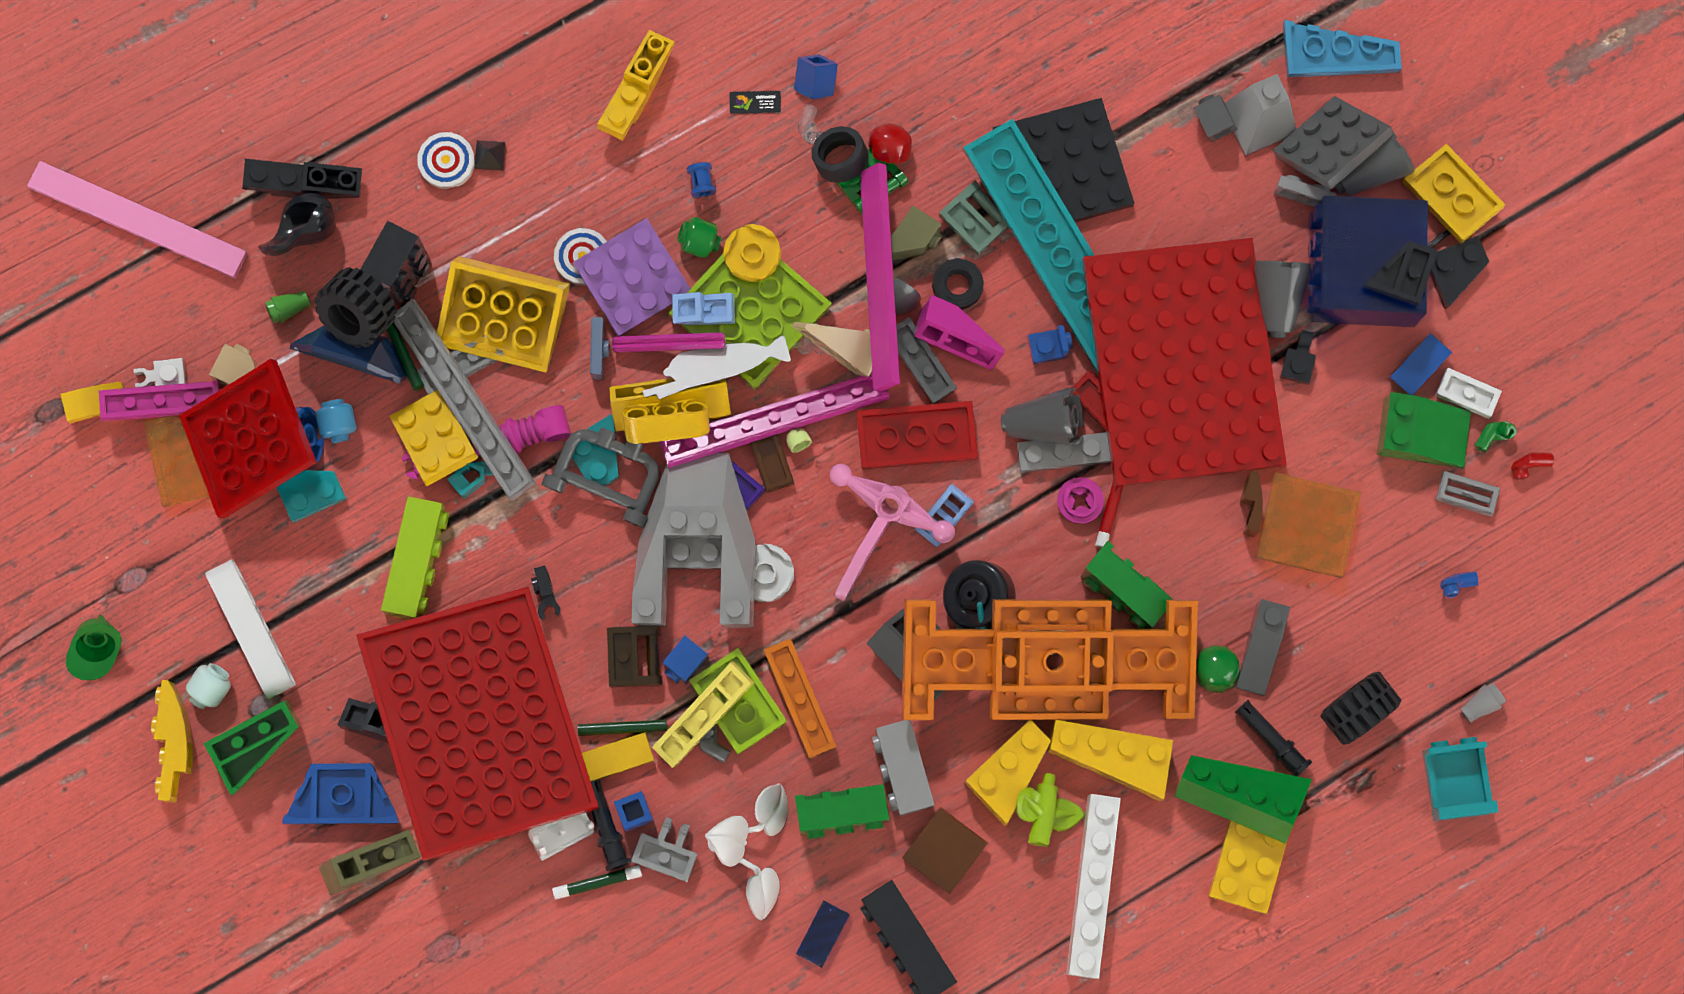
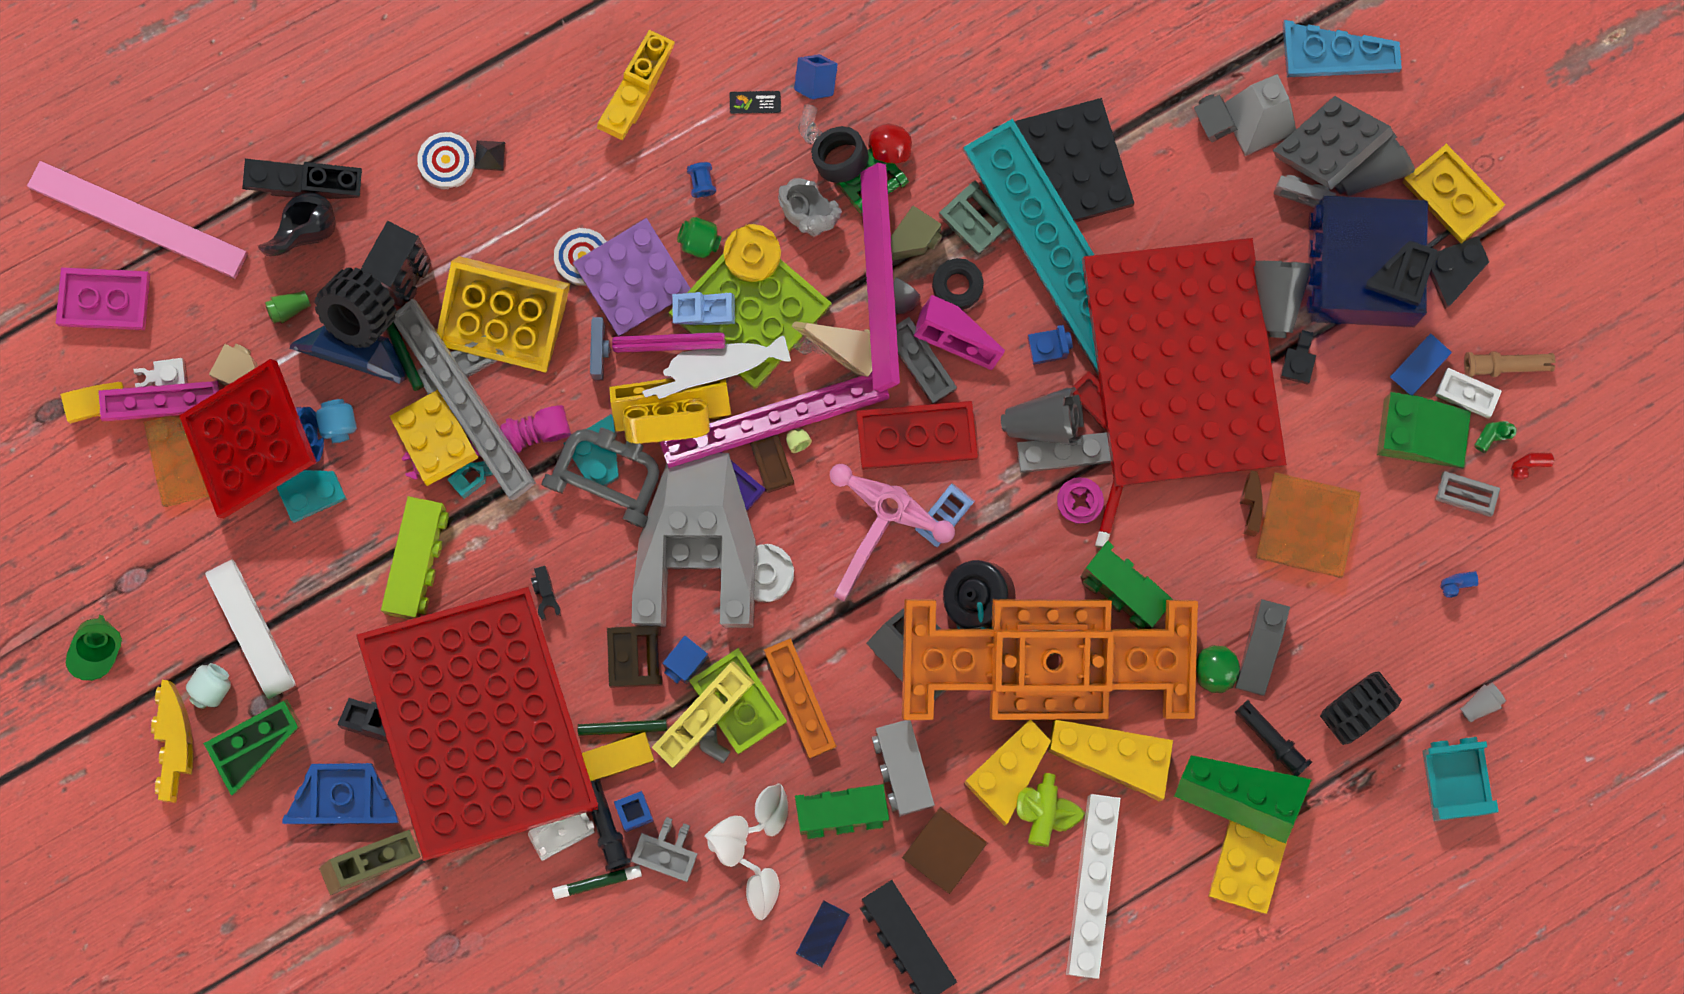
(103, 298): none -> dark pink plate
(807, 207): none -> light grey hair
(1496, 364): none -> medium nougat pin

